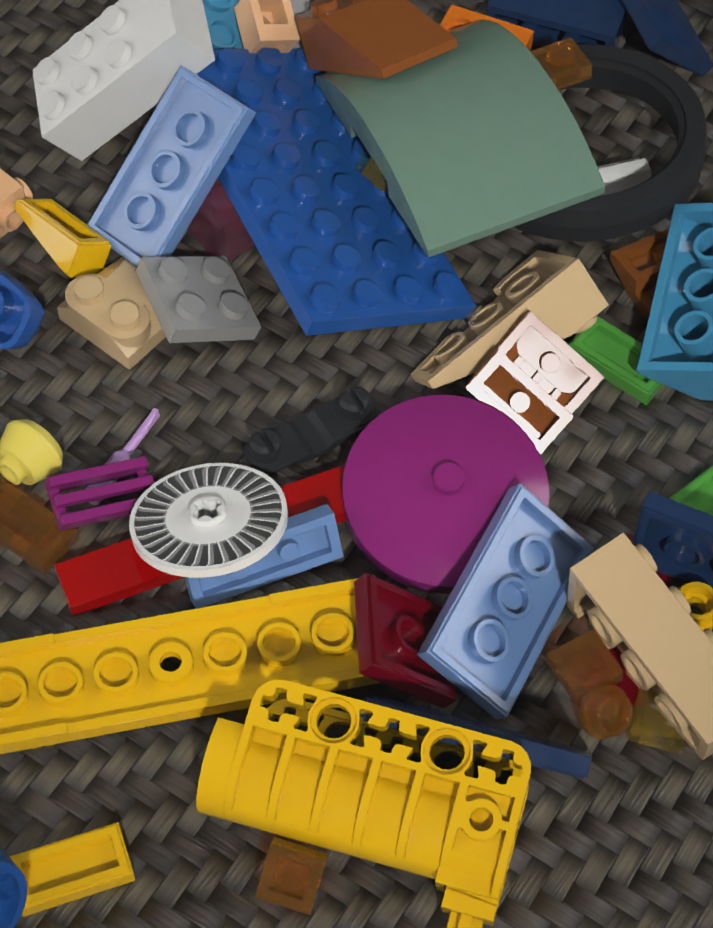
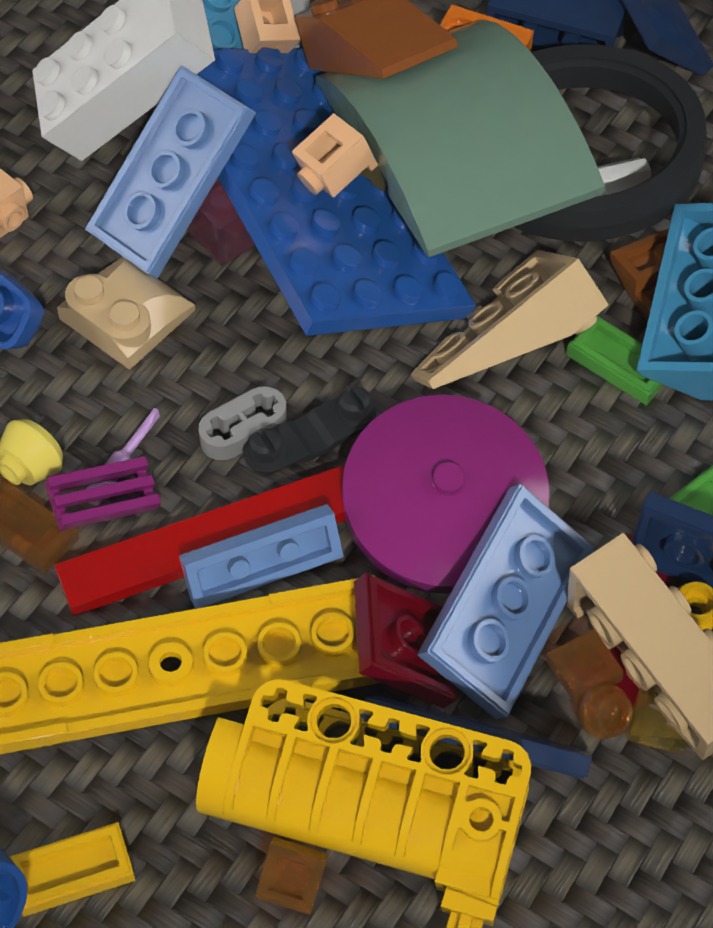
(66, 238): yellow slope -> none
(197, 299): light grey plate -> none
(208, 520): piece -> none
(241, 421): none -> light grey beam
(332, 157): none -> light nougat brick
(535, 380): slope -> none
(564, 63): clear orange plate -> none

